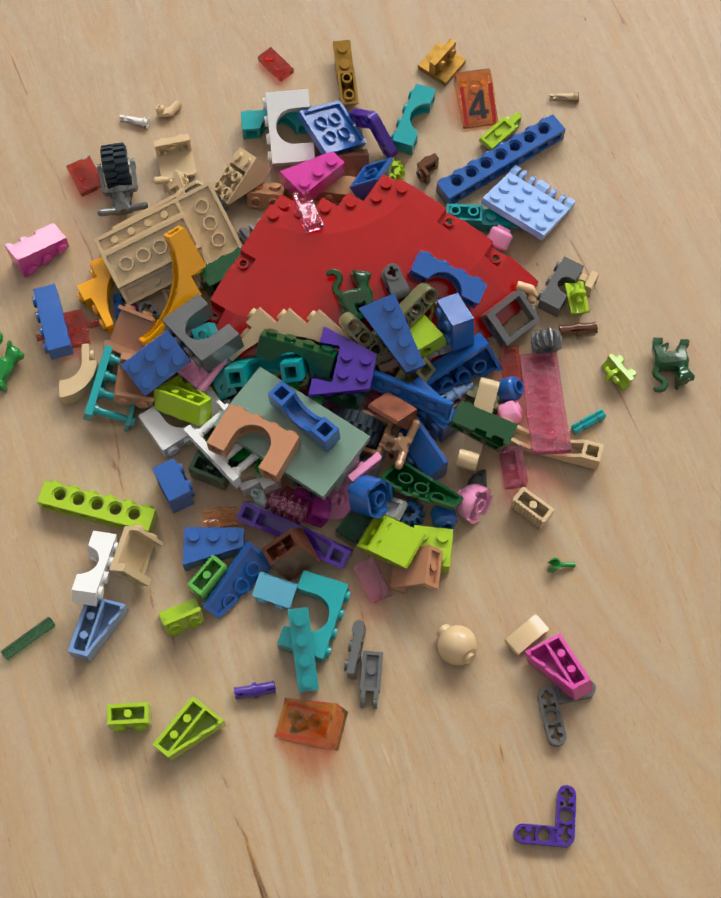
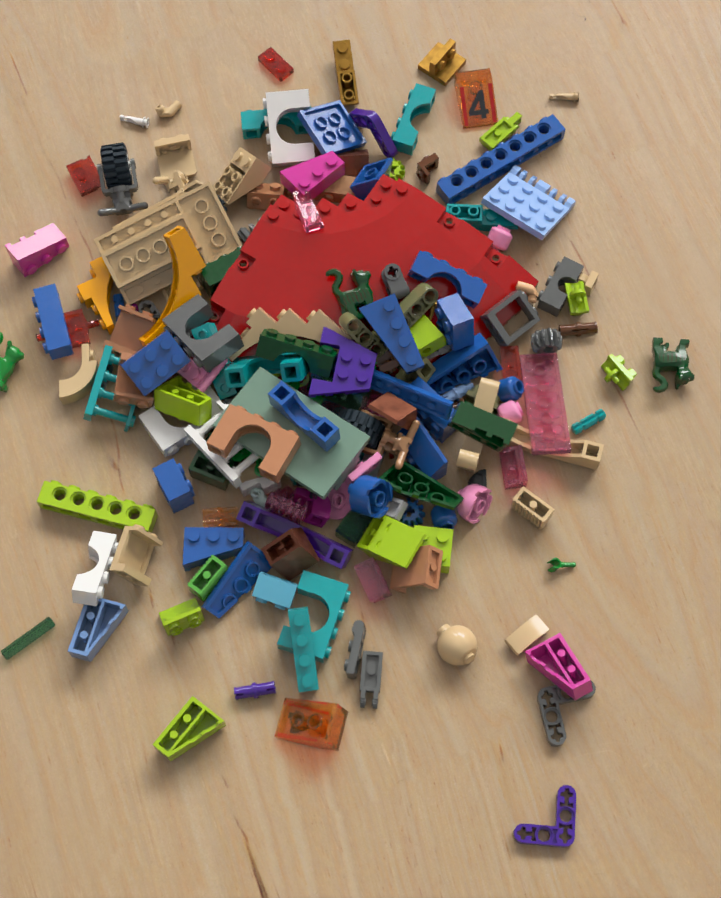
(128, 716): lime brick -> none

